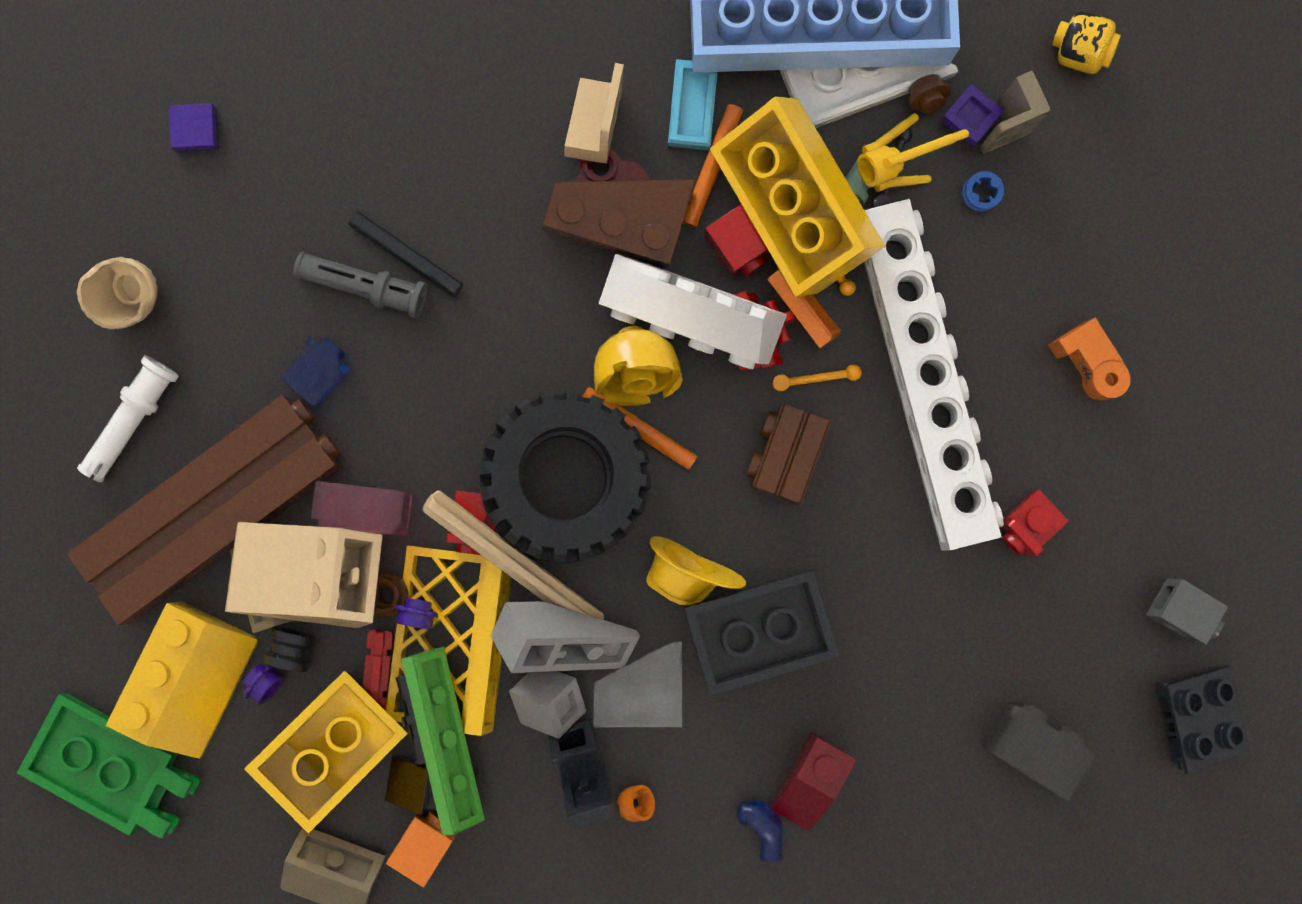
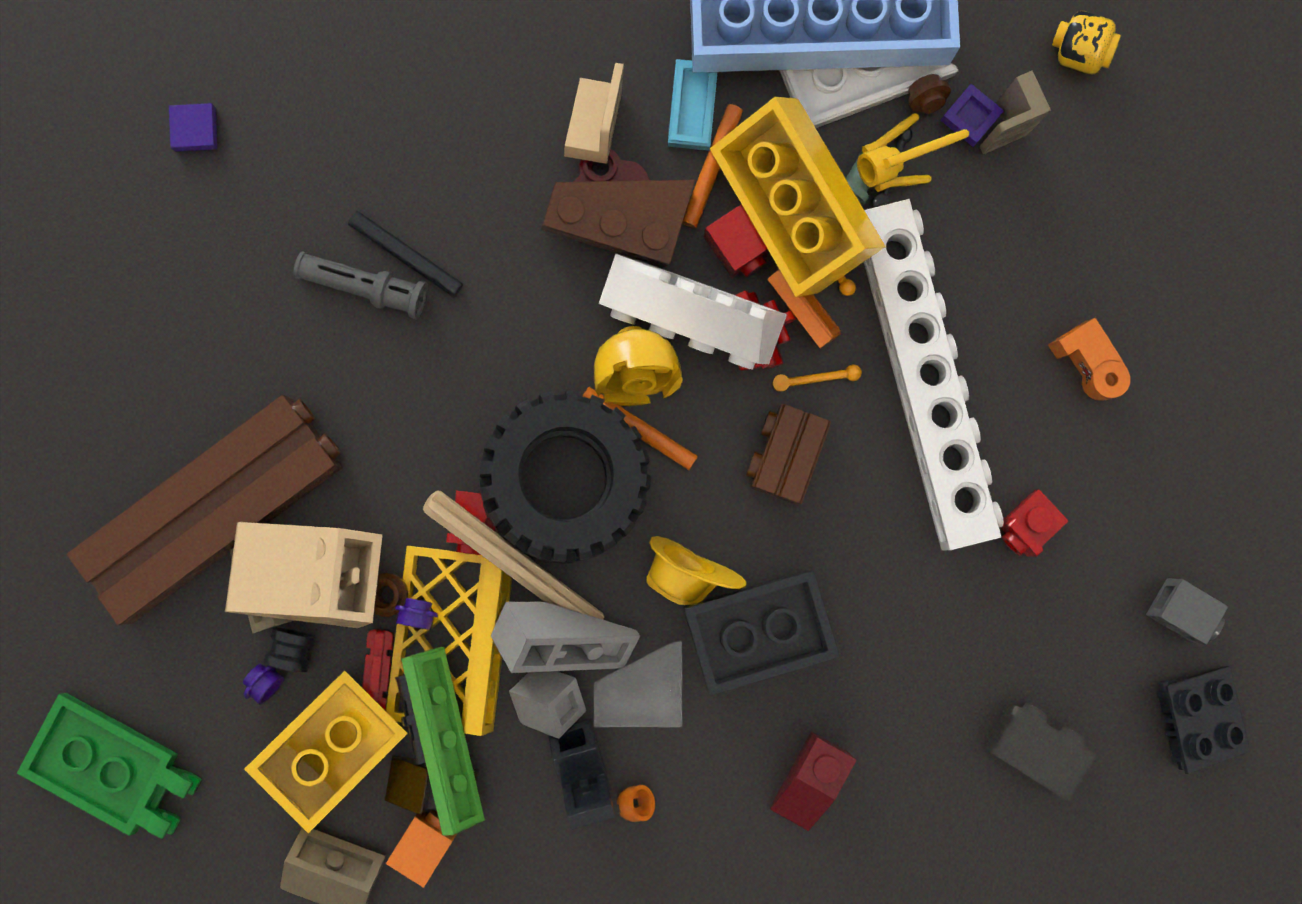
(117, 293): tan hair -> none
(138, 401): white pin -> none
(183, 681): yellow slope -> none
(317, 370): clear blue bracket -> none
(361, 508): clear pink window -> none
(766, 824): clear blue arm -> none
(993, 183): blue bush -> none

